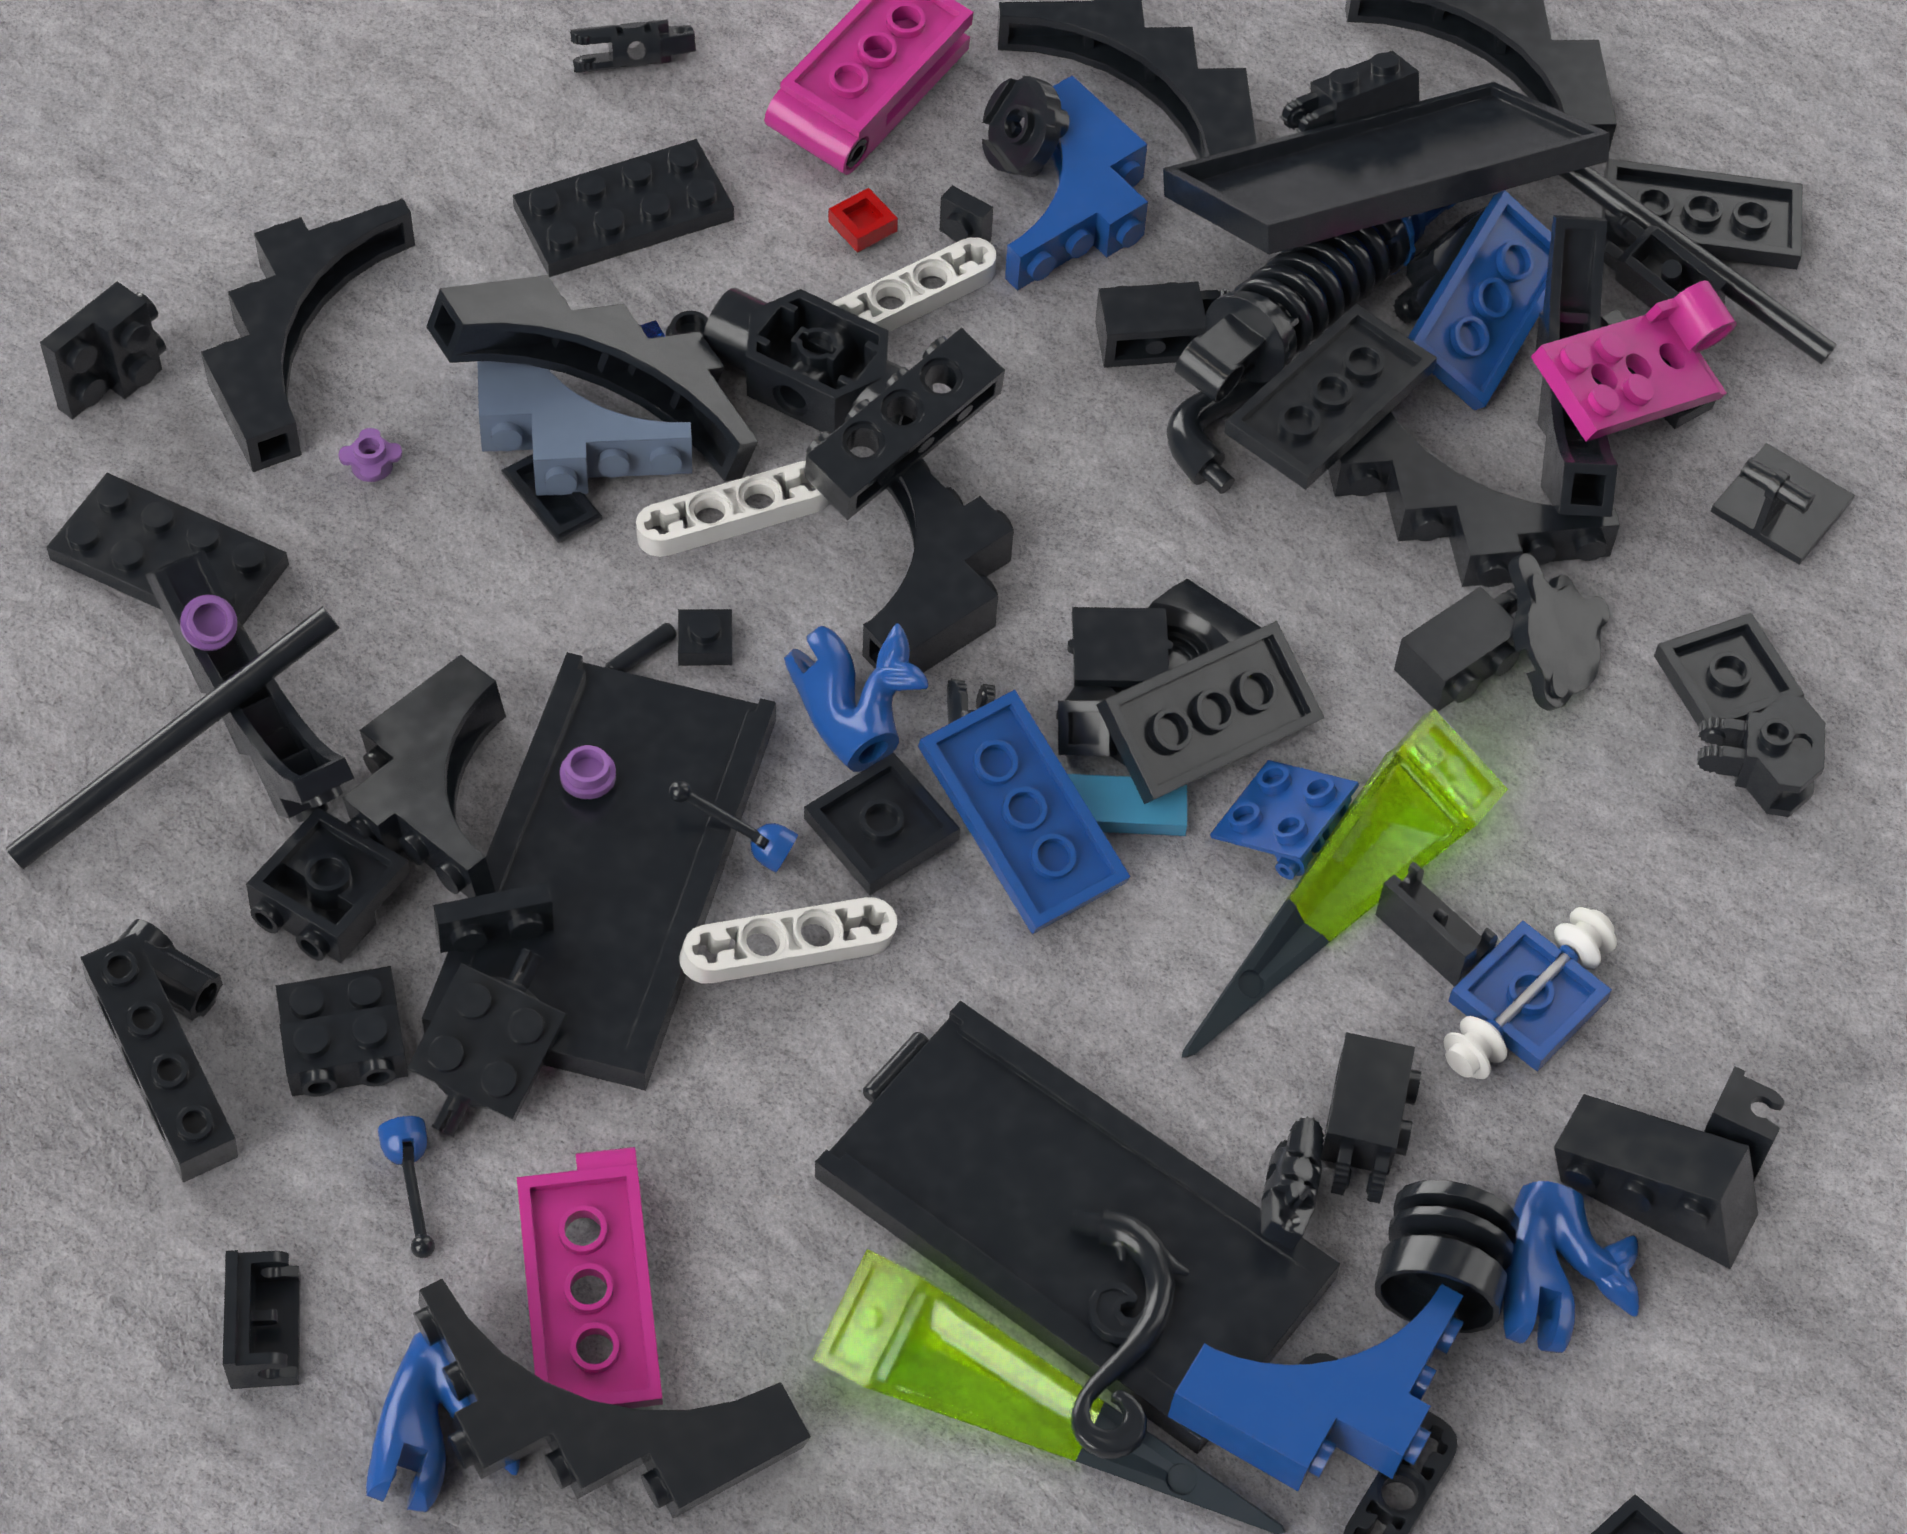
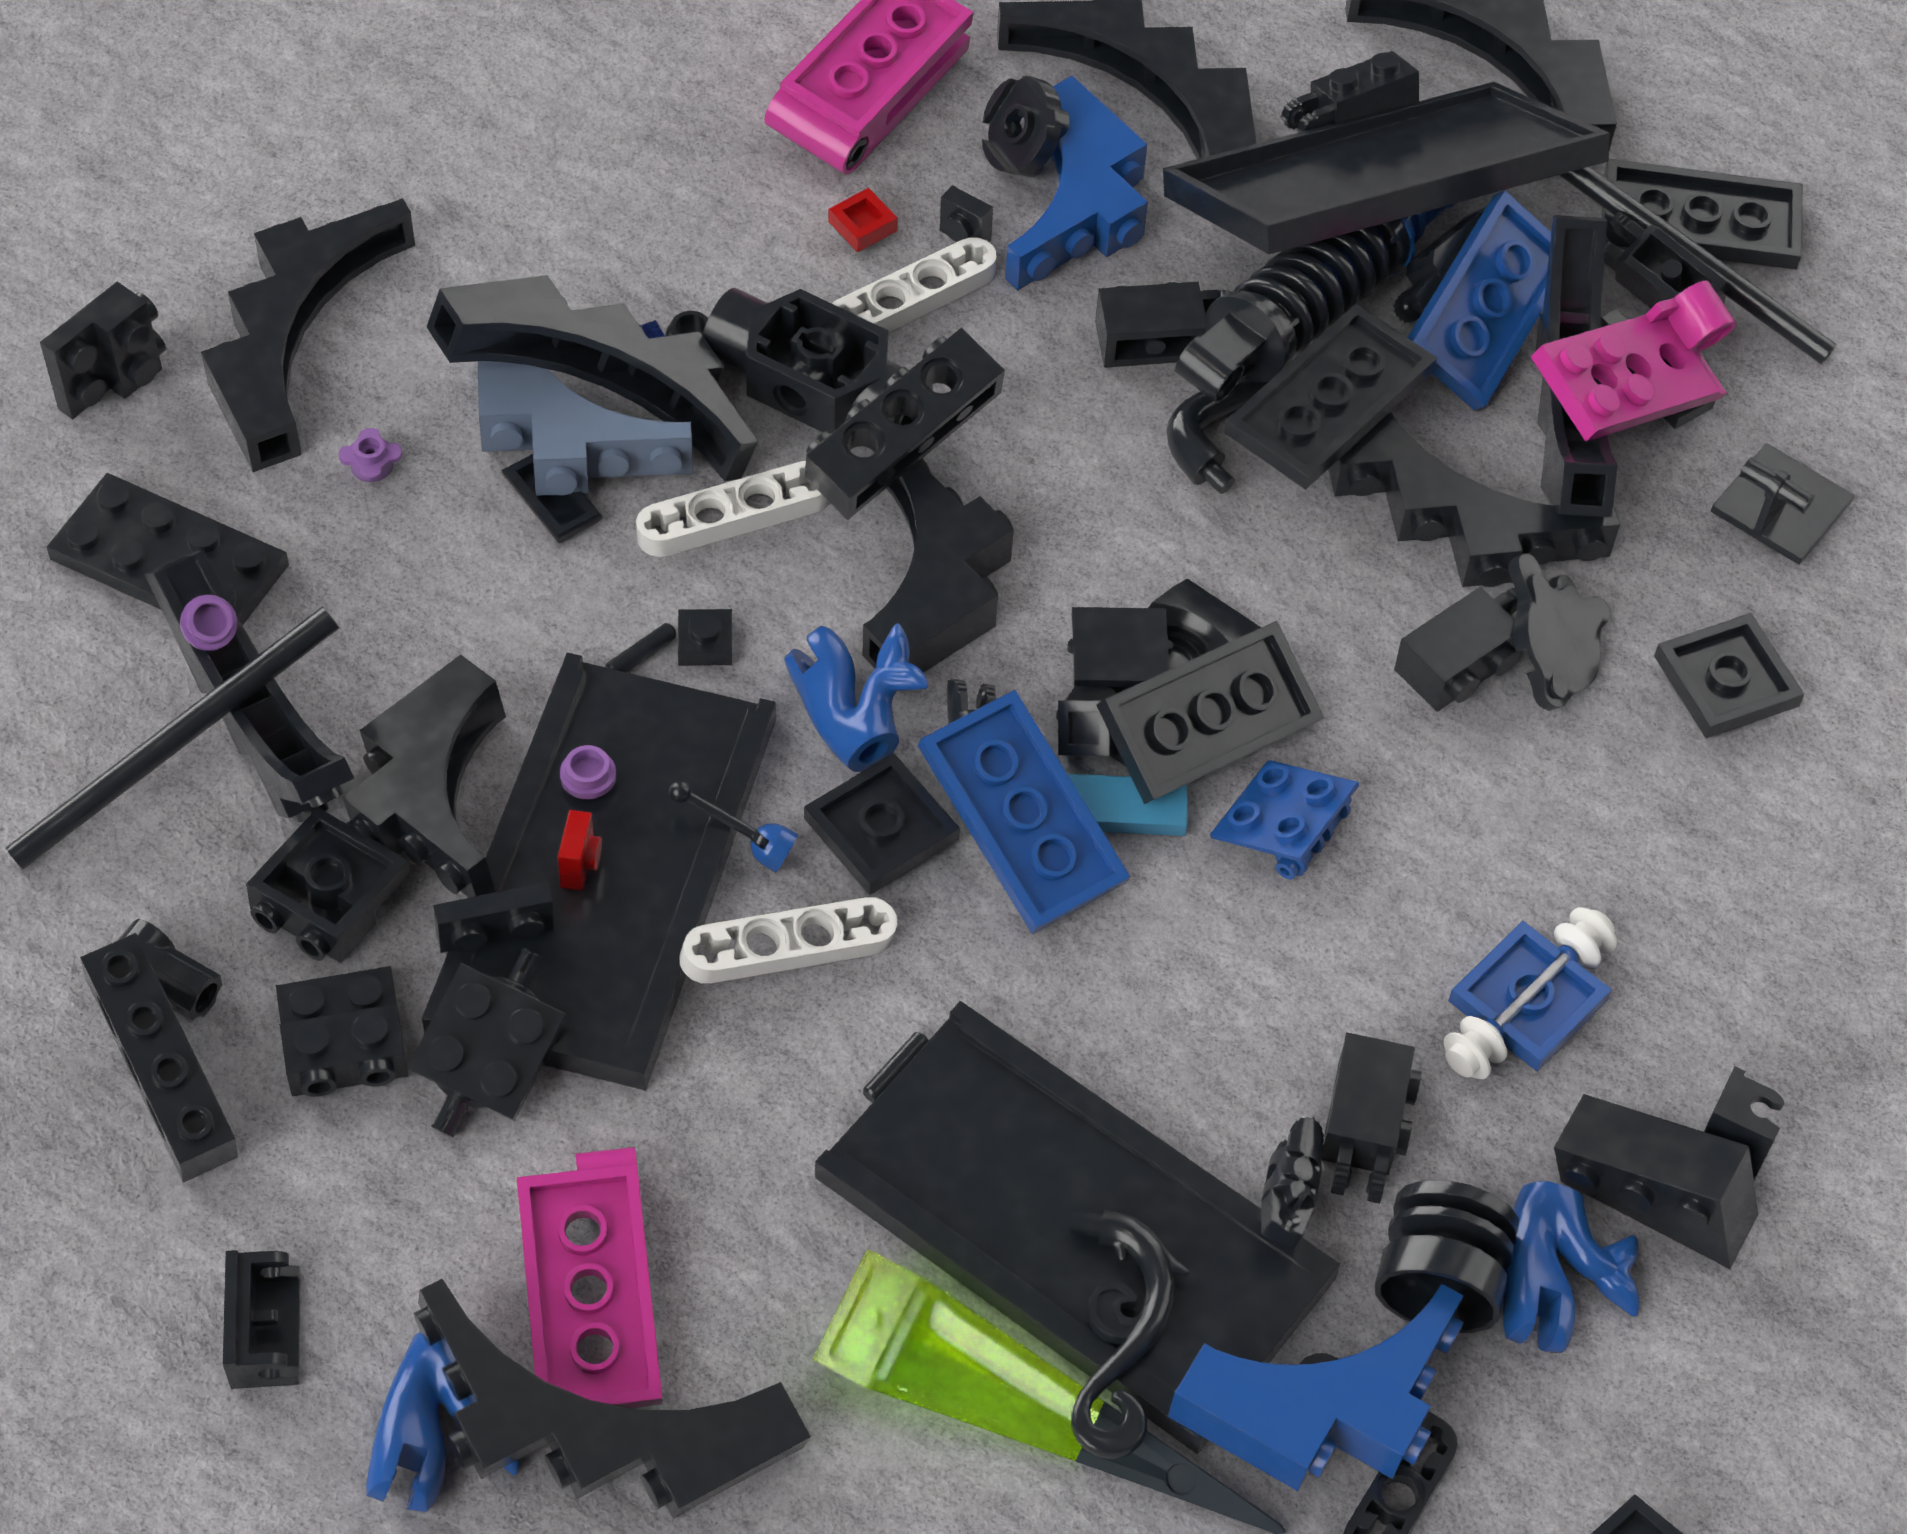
(403, 1144): hinge -> none
(578, 850): none -> red plate
(623, 207): black plate -> none
(656, 44): black hinge -> none
(1407, 812): clear neon green plate -> none
(1432, 926): black hinge -> none
(1769, 753): black hinge -> none

